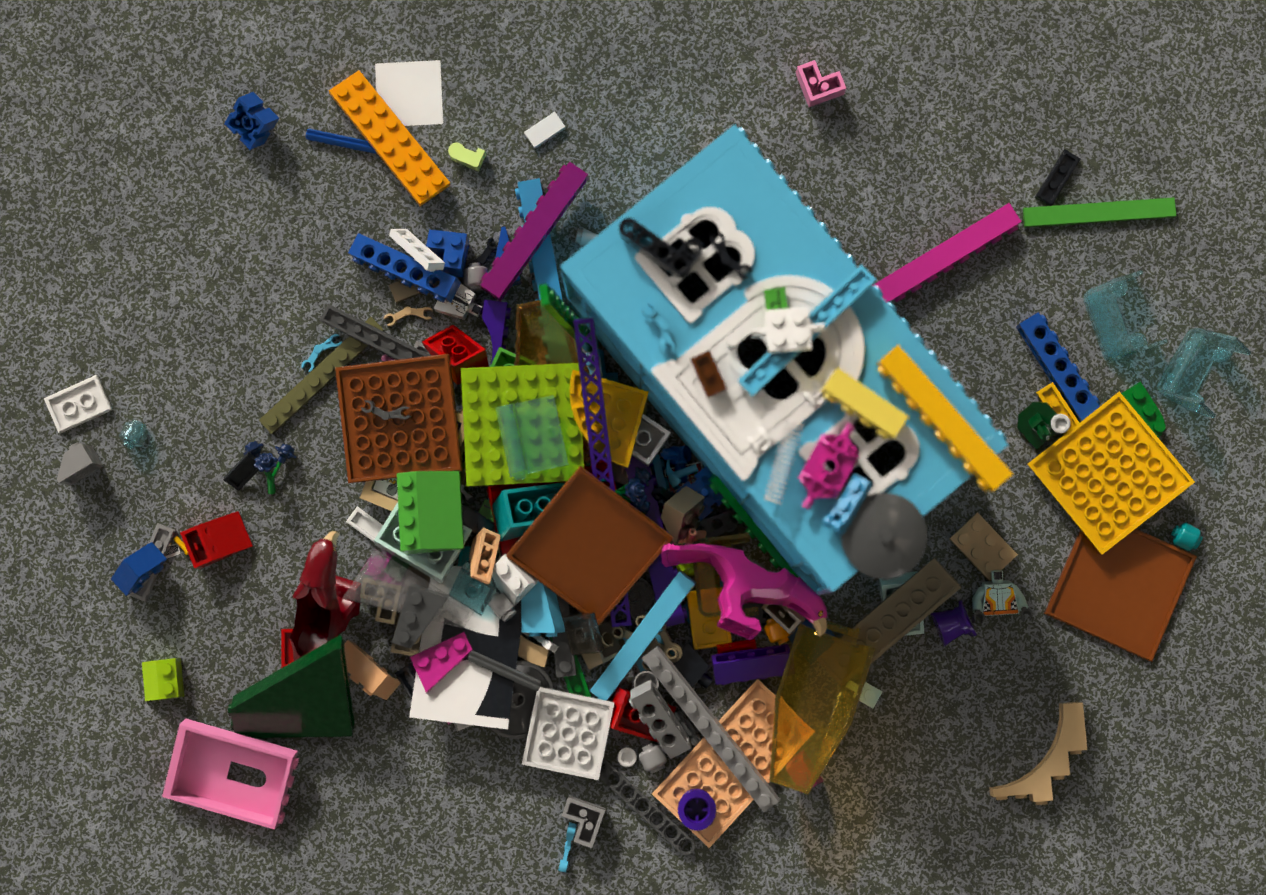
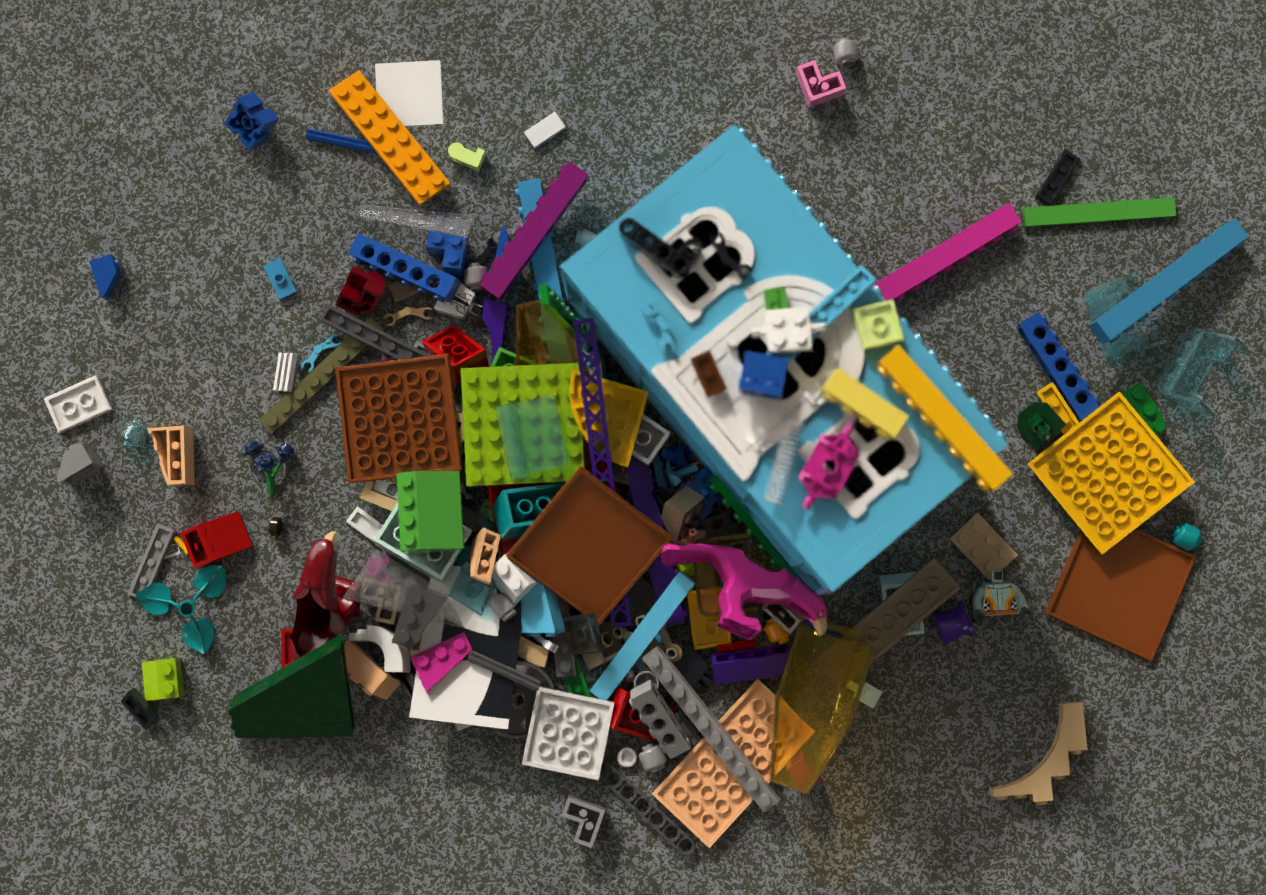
(106, 274): none -> blue slope
(138, 568): blue brick -> none
(140, 708): none -> black plate
(175, 453): none -> light nougat wedge
(195, 634): none -> teal plant
(202, 766): bright pink panel -> none
(241, 472): black tile -> none
(275, 526): none -> dark brown tile
(280, 279): none -> dark azure plate
(285, 372): none -> white tile
(361, 292): none -> dark red brick
(385, 415): dark grey piece -> none
(395, 656): none -> white arch
(417, 249): white plate -> none
(423, 220): none -> clear wing
(569, 837): medium azure piece -> none
(635, 490): dark blue plant -> none
(696, 809): dark purple hat -> none
(763, 375): none -> blue bracket
(846, 52): none -> light grey head
(848, 504): dark azure plate -> none
(877, 325): none -> yellowish green tile
(885, 536): dark grey dish -> none
(1060, 423): white tile -> none
(1168, 281): none -> dark azure brick

